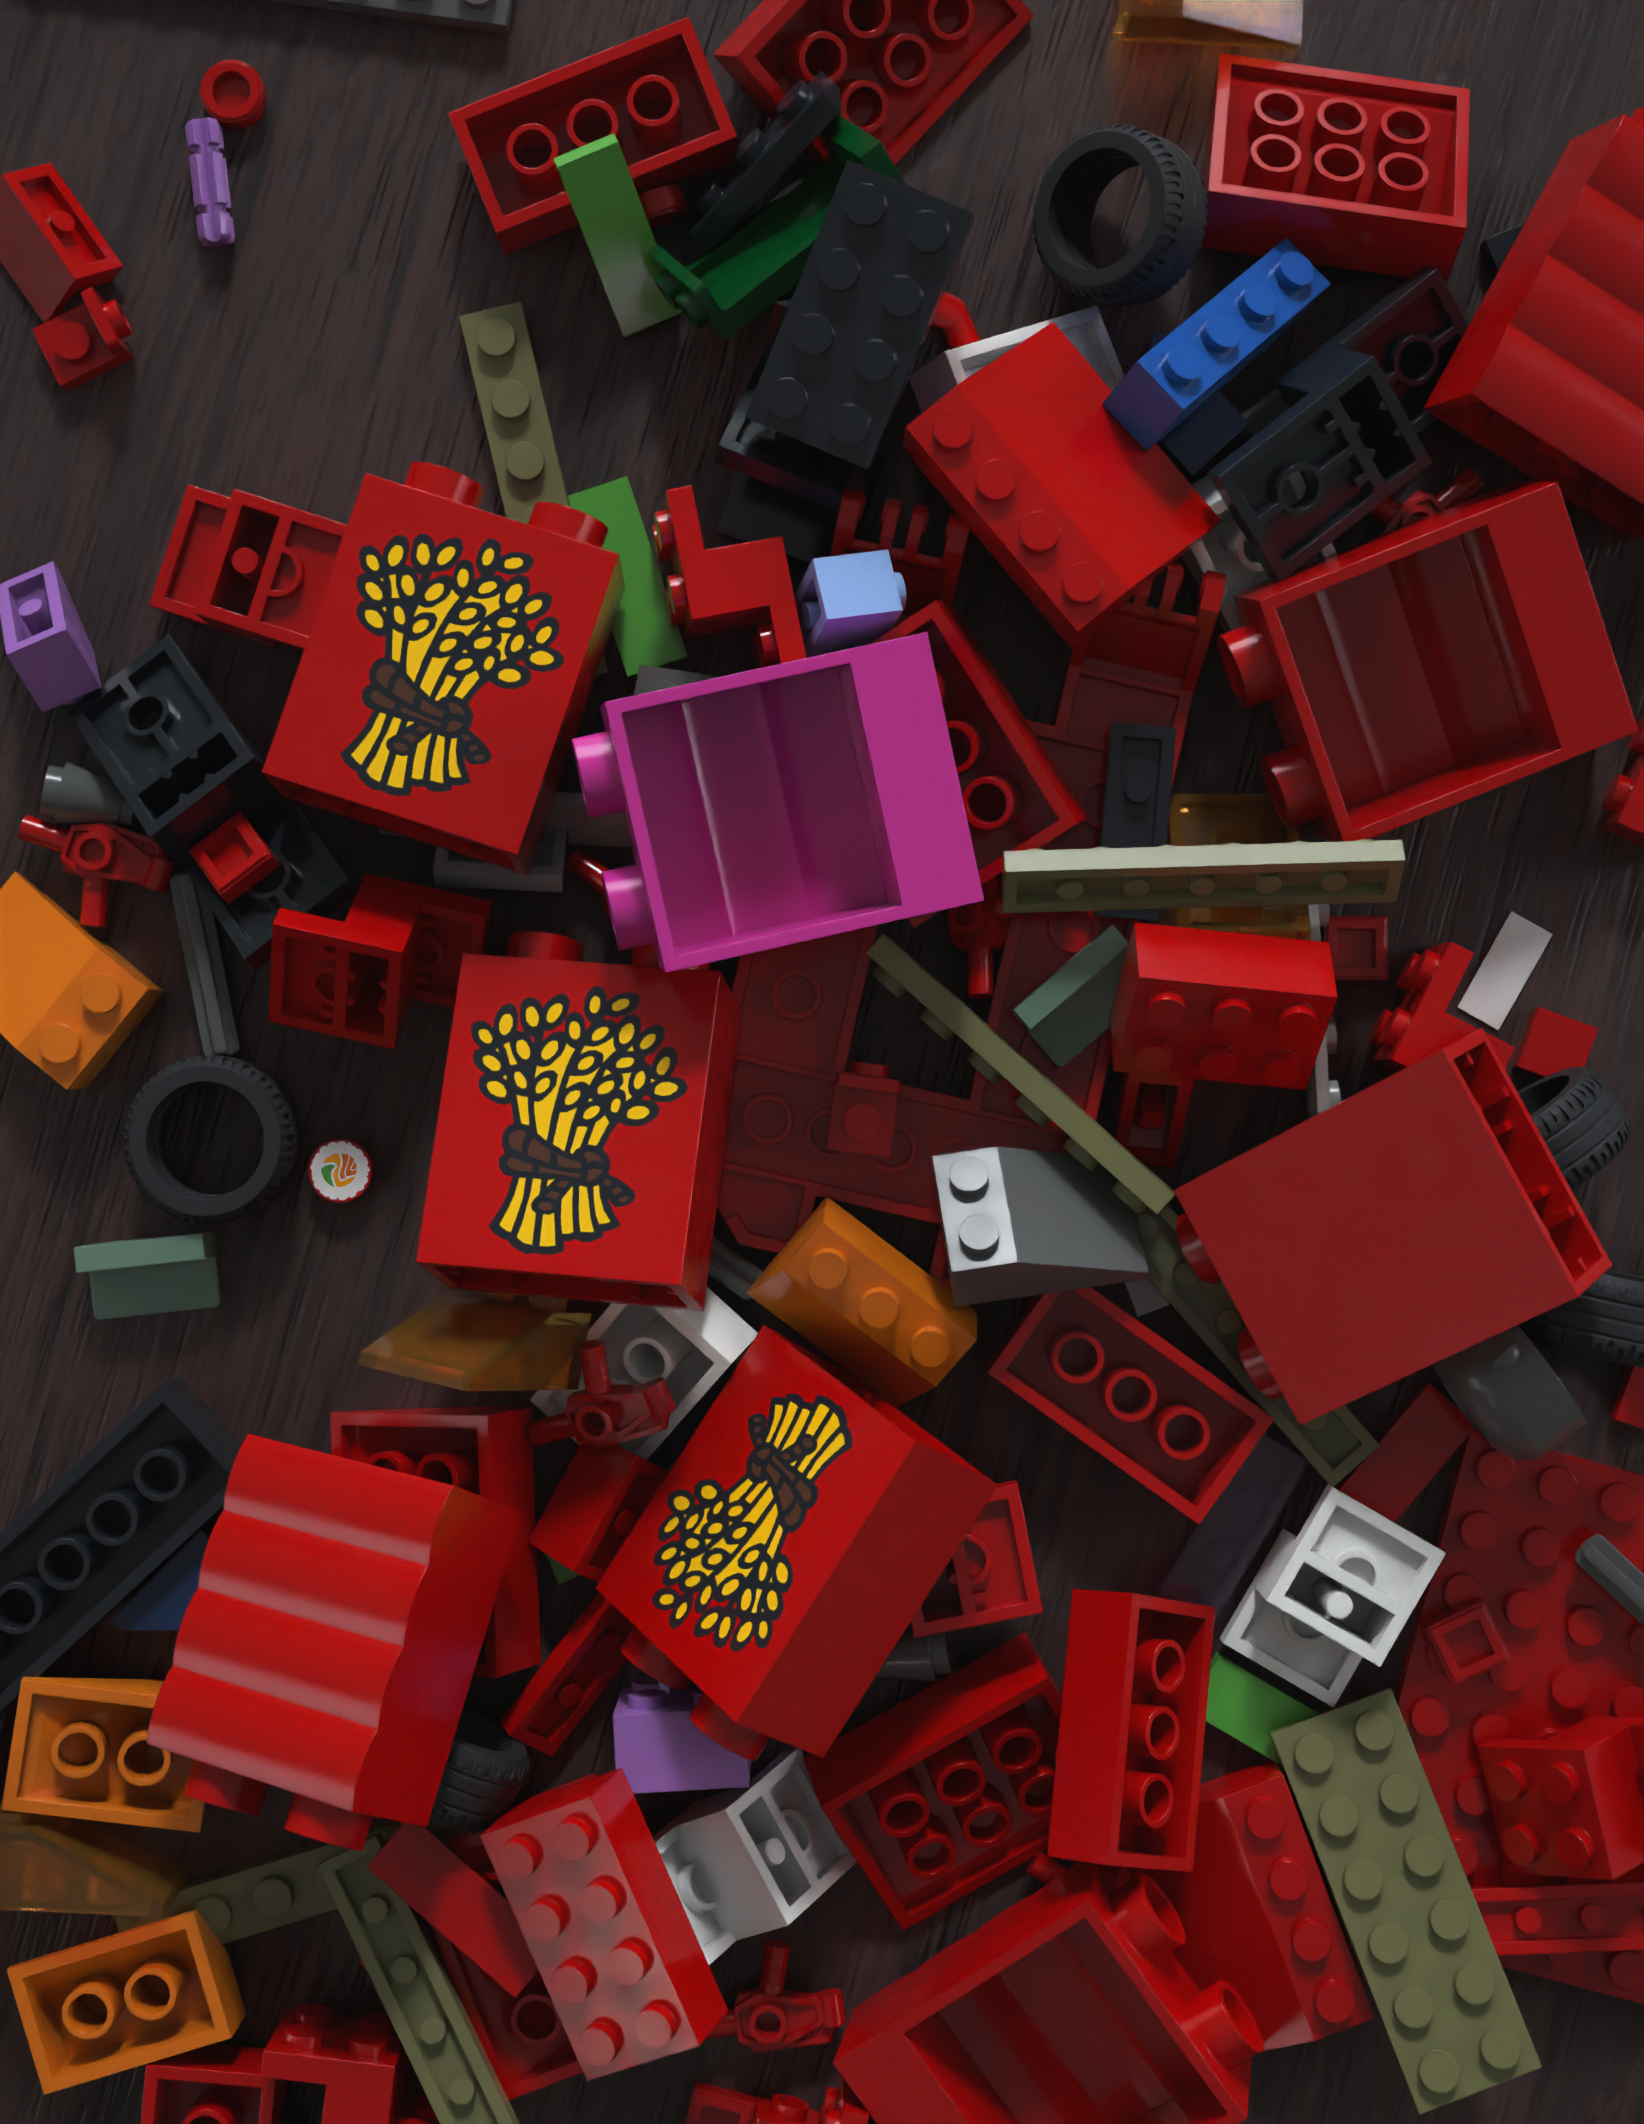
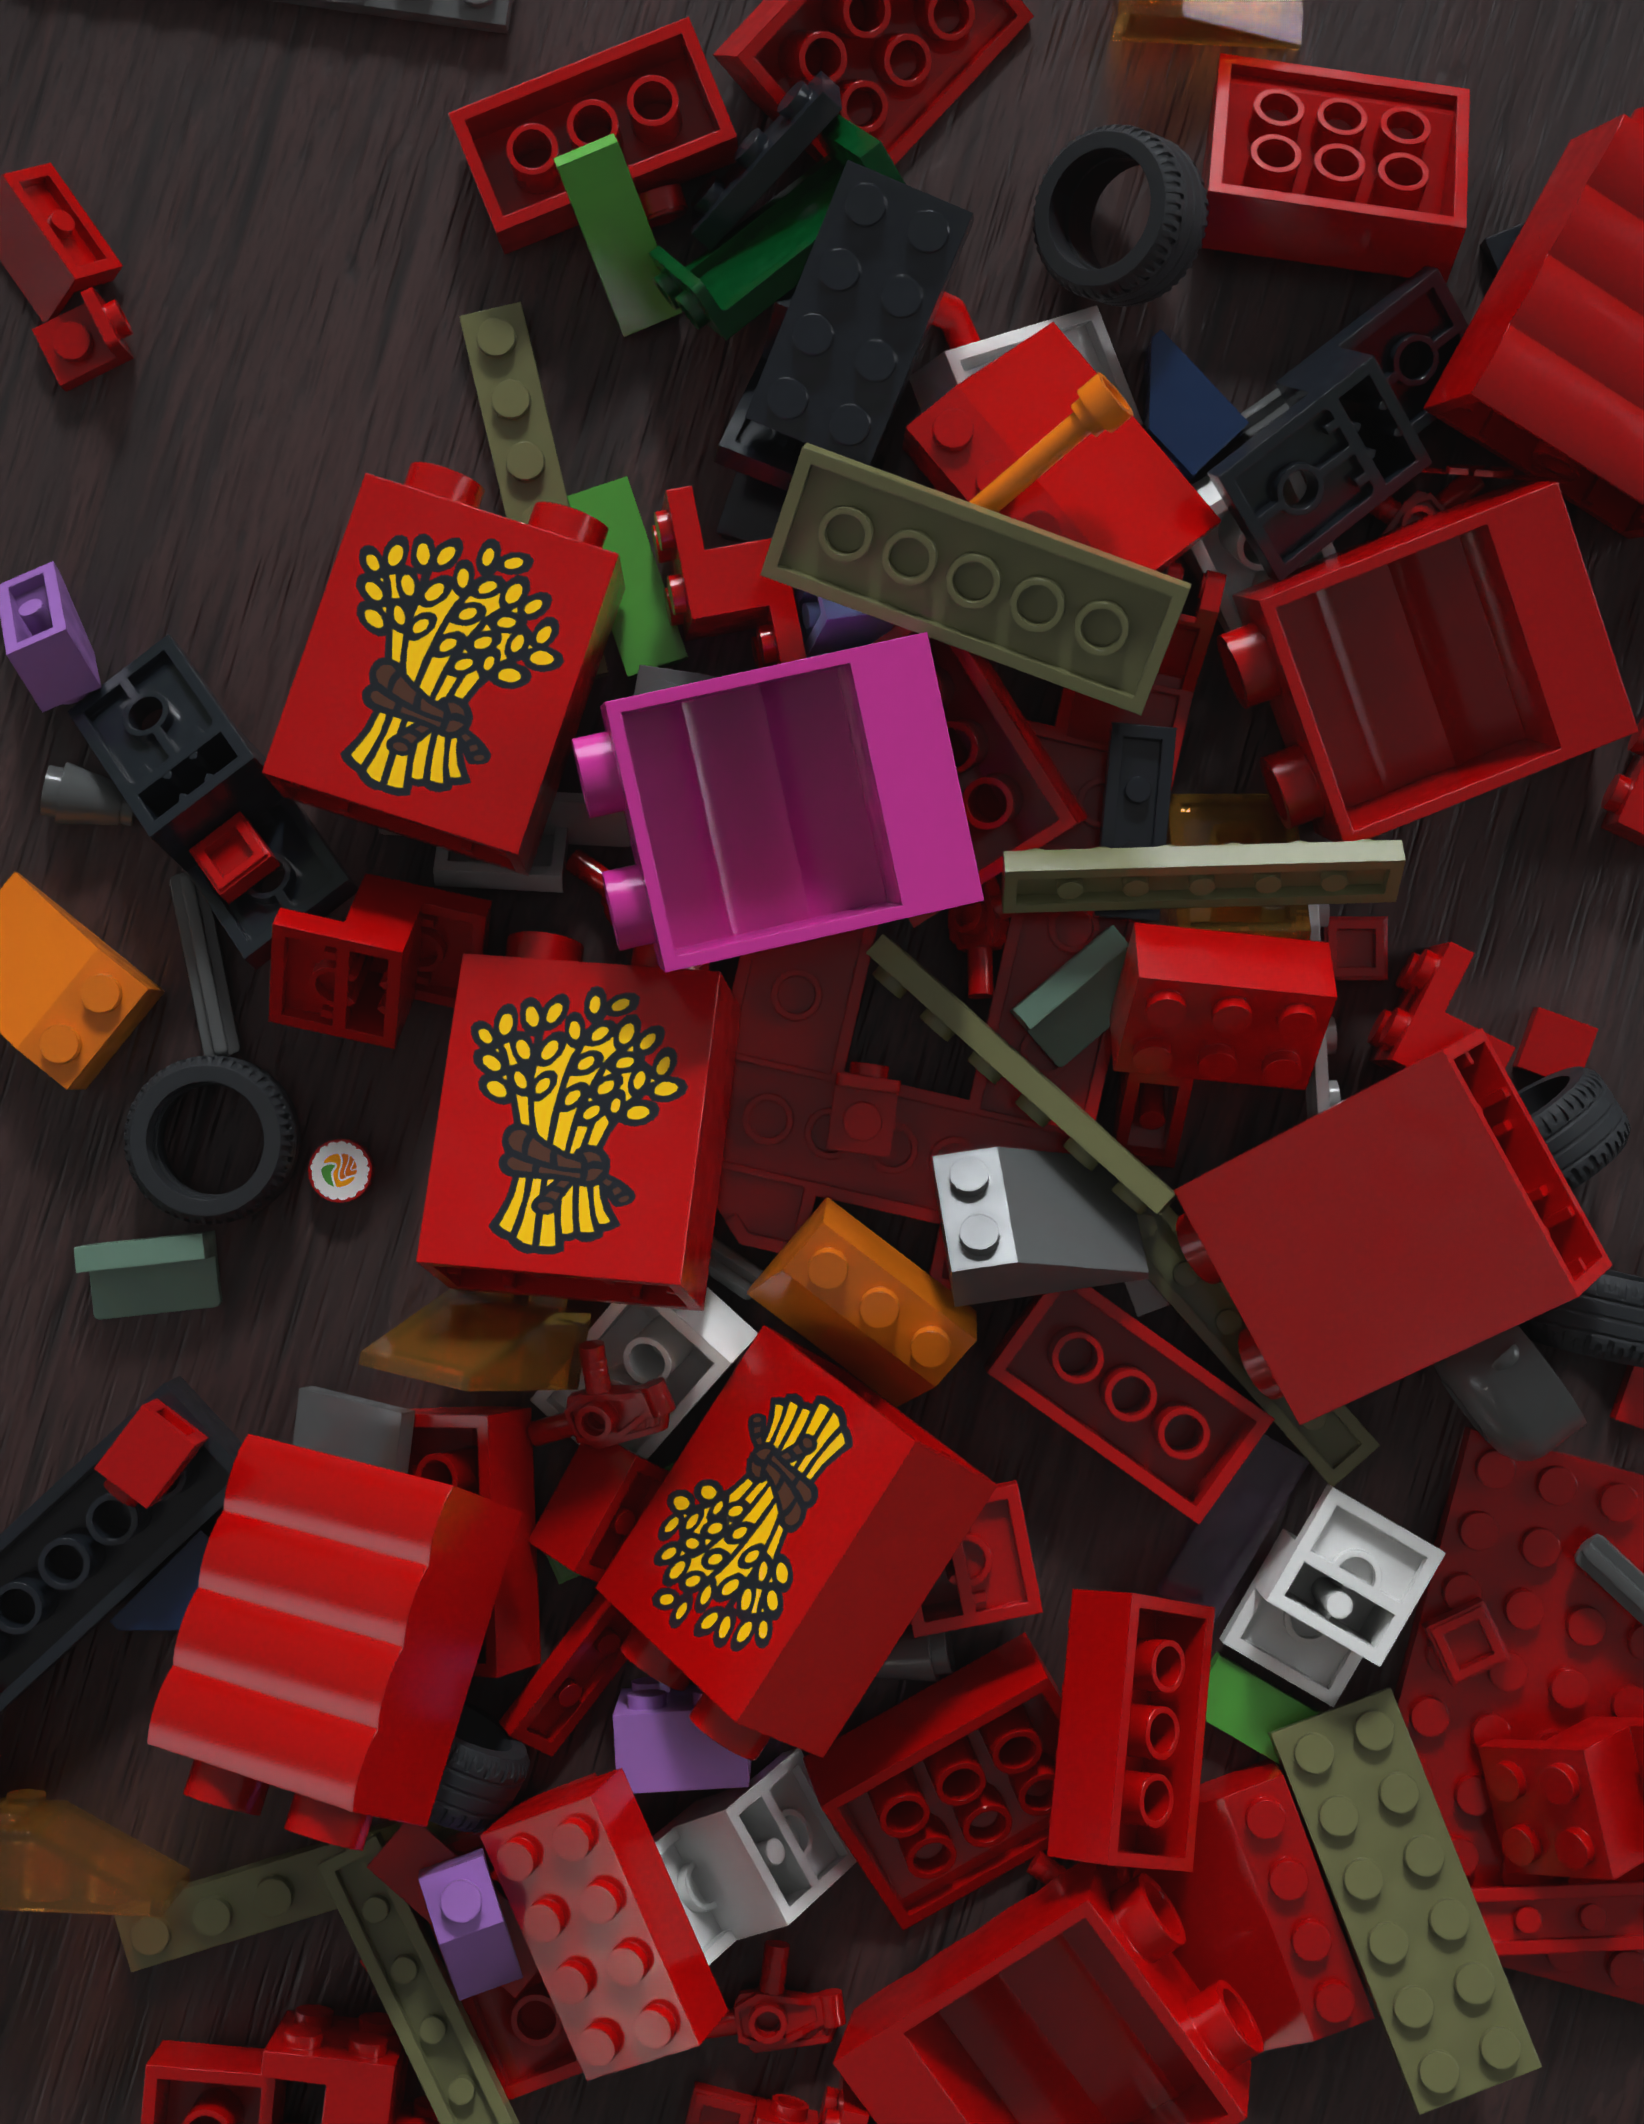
(87, 1755): orange slope -> none
(98, 855): red piece -> none
(126, 2000): orange slope -> none
(149, 1455): none -> red brick
(209, 182): medium lavender axle -> none
(233, 94): red tile -> none
(247, 566): red bracket -> none
(354, 1428): none -> dark grey tile
(469, 1924): none -> medium lavender slope
(974, 578): none -> olive plate
(1096, 410): none -> orange piece
(1215, 344): blue brick -> none
(1409, 1453): red tile -> none
(1492, 472): none -> red piece
(1504, 970): white sticker -> none

